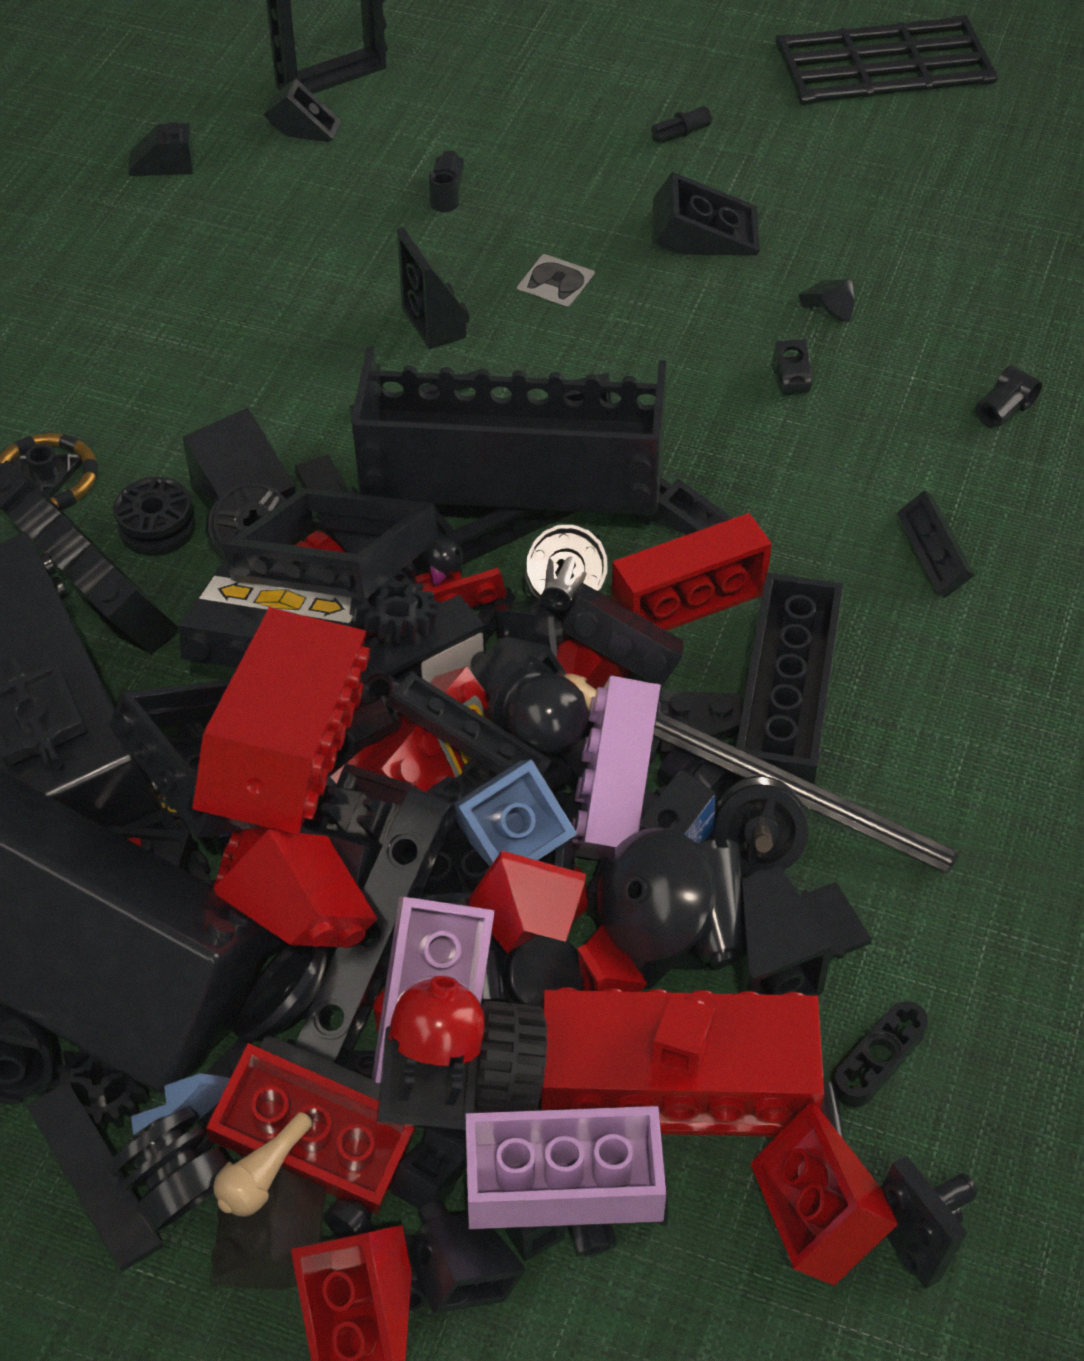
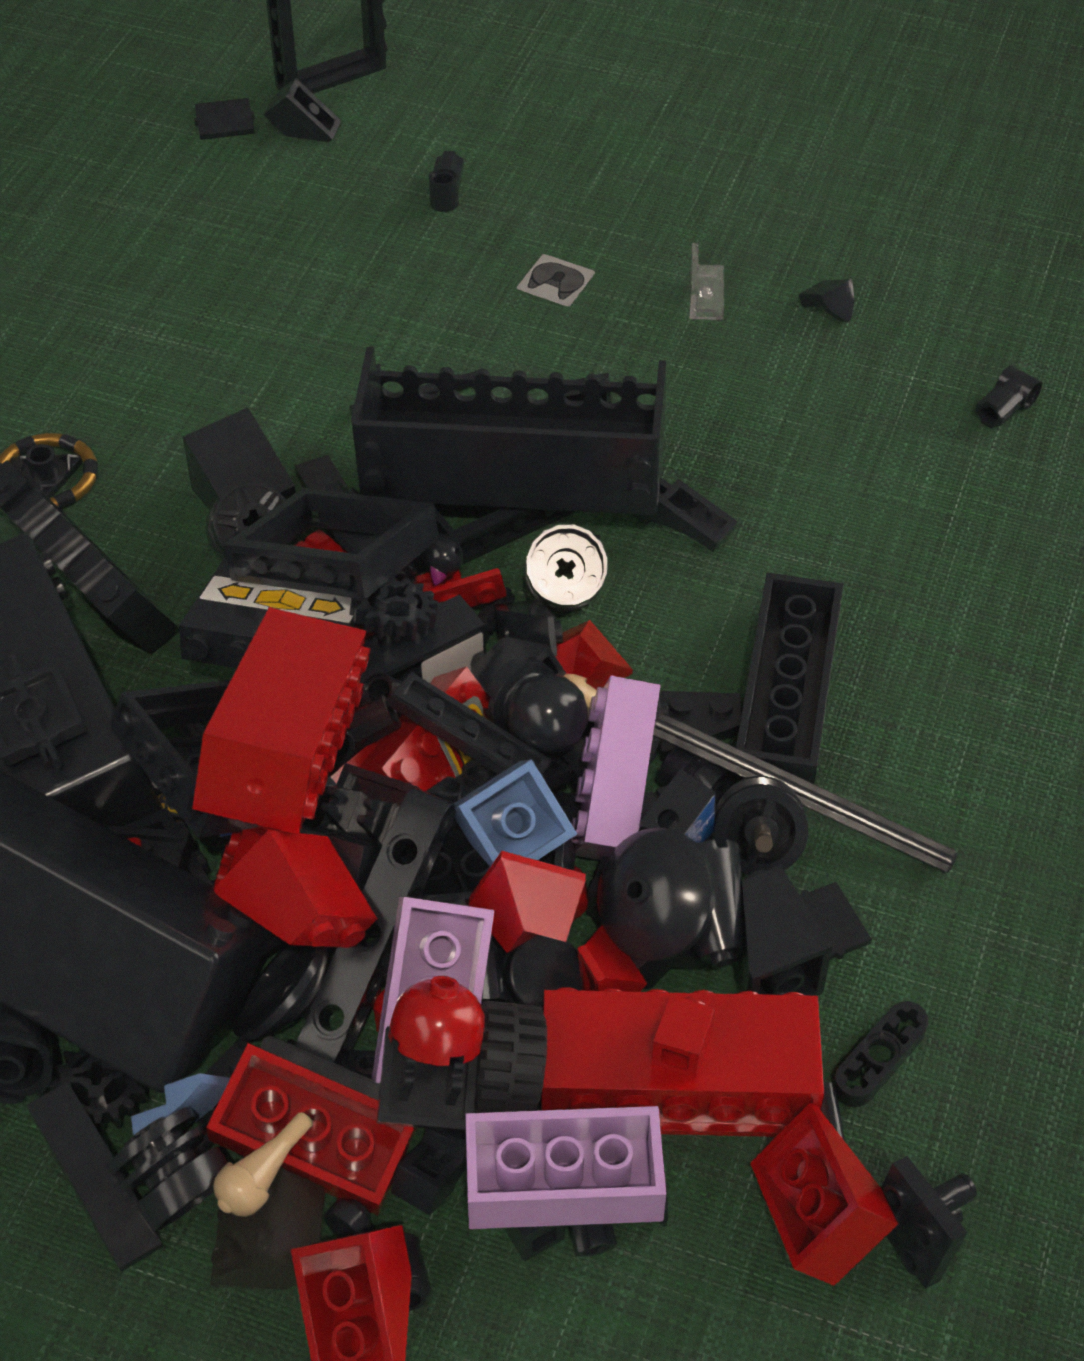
(154, 515): black wheel -> none
(163, 151): black slope -> none
(224, 118): none -> black piece
(427, 298): black slope -> none
(459, 1263): black torso -> none
(558, 591): piece -> none
(622, 635): black brick -> none
(681, 124): black axle -> none
(694, 573): red brick -> none
(703, 220): black slope -> none
(705, 289): none -> clear panel
(792, 371): black leg -> none
(863, 71): black door -> none
(935, 544): black plate -> none

